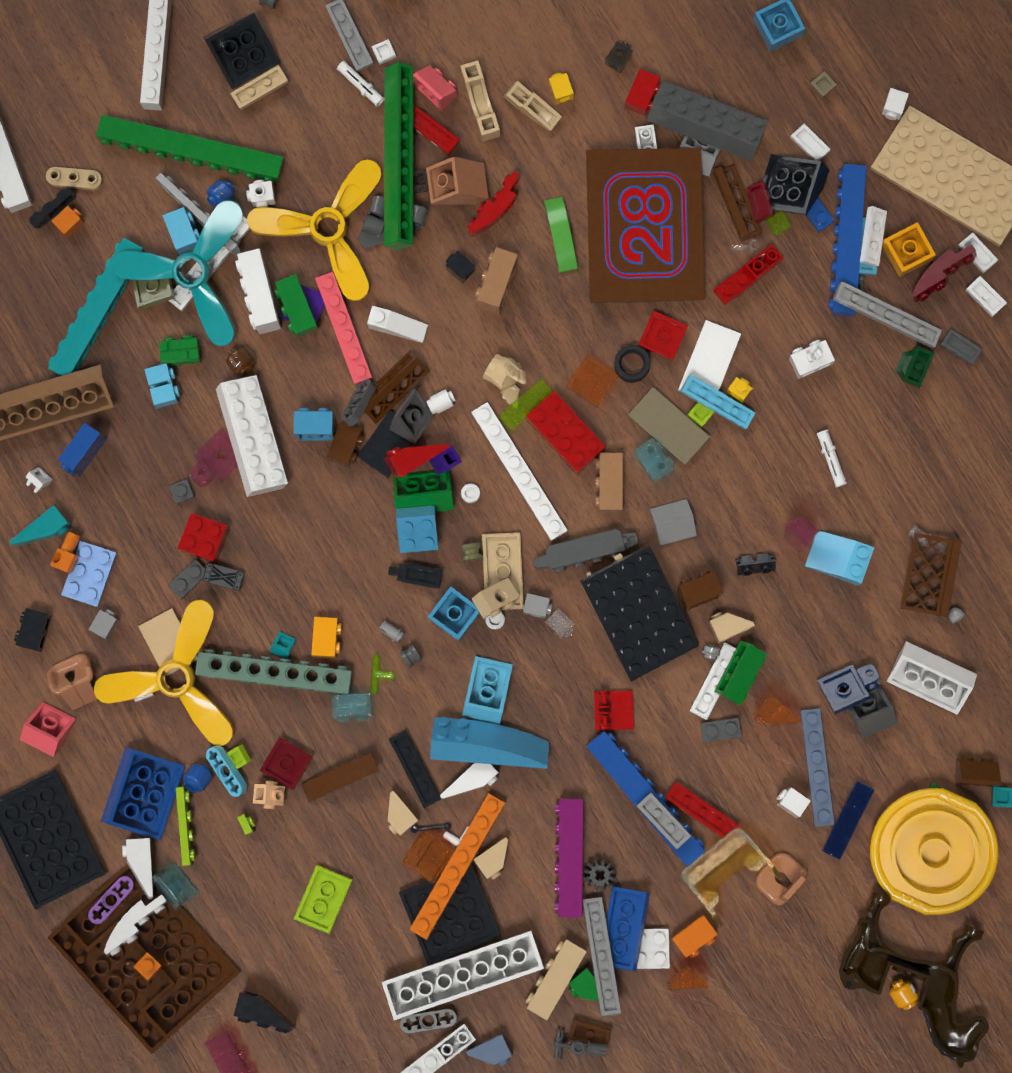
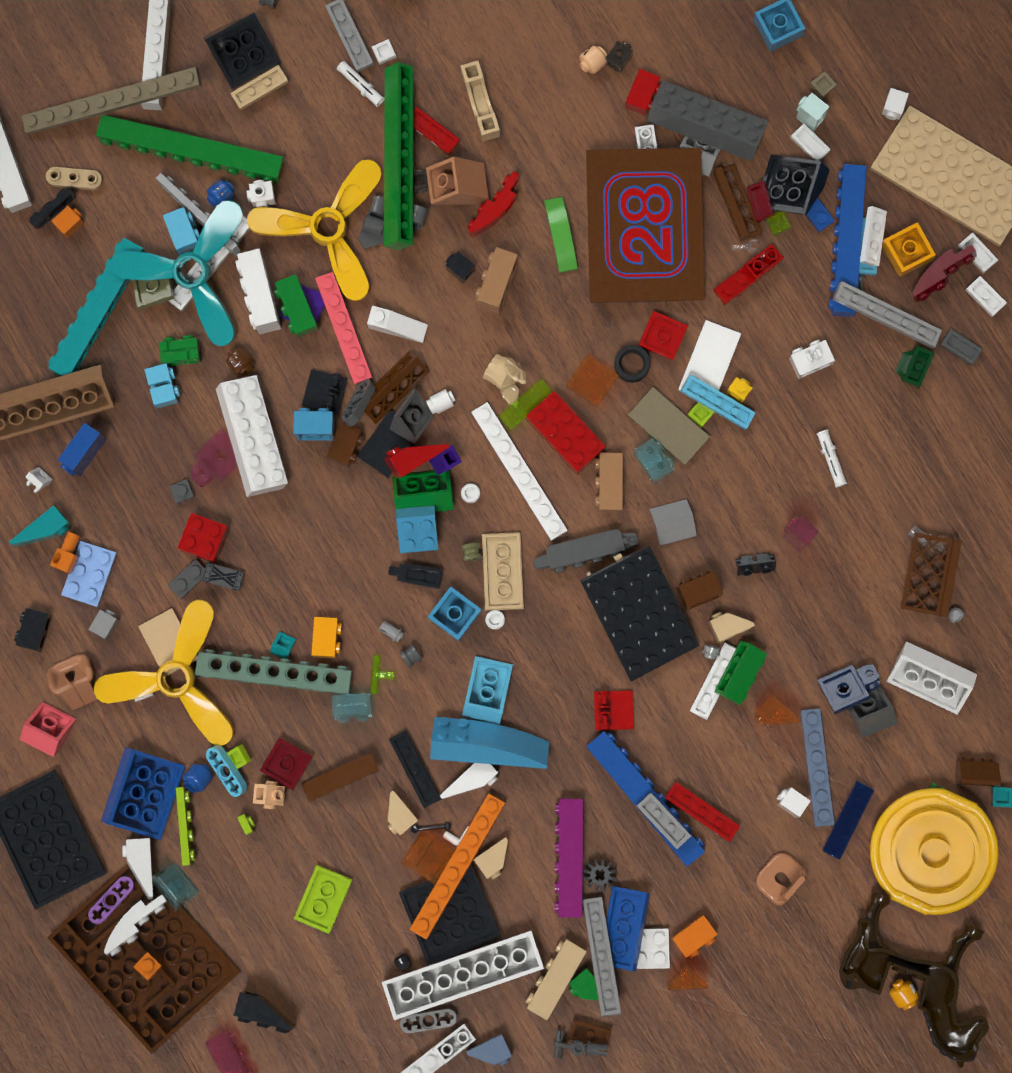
(111, 100): none -> dark tan plate
(324, 391): none -> black hinge
(402, 961): none -> black hinge
(435, 87): coral slope -> none
(495, 598): tan brick -> none
(532, 106): tan slope -> none
(537, 606): light grey brick -> none
(560, 624): clear brick -> none
(561, 88): yellow brick -> none
(593, 59): none -> light nougat head
(720, 730): dark grey plate -> none
(720, 864): clear yellow windscreen -> none
(812, 111): none -> light aqua brick
(839, 557): medium azure slope -> none

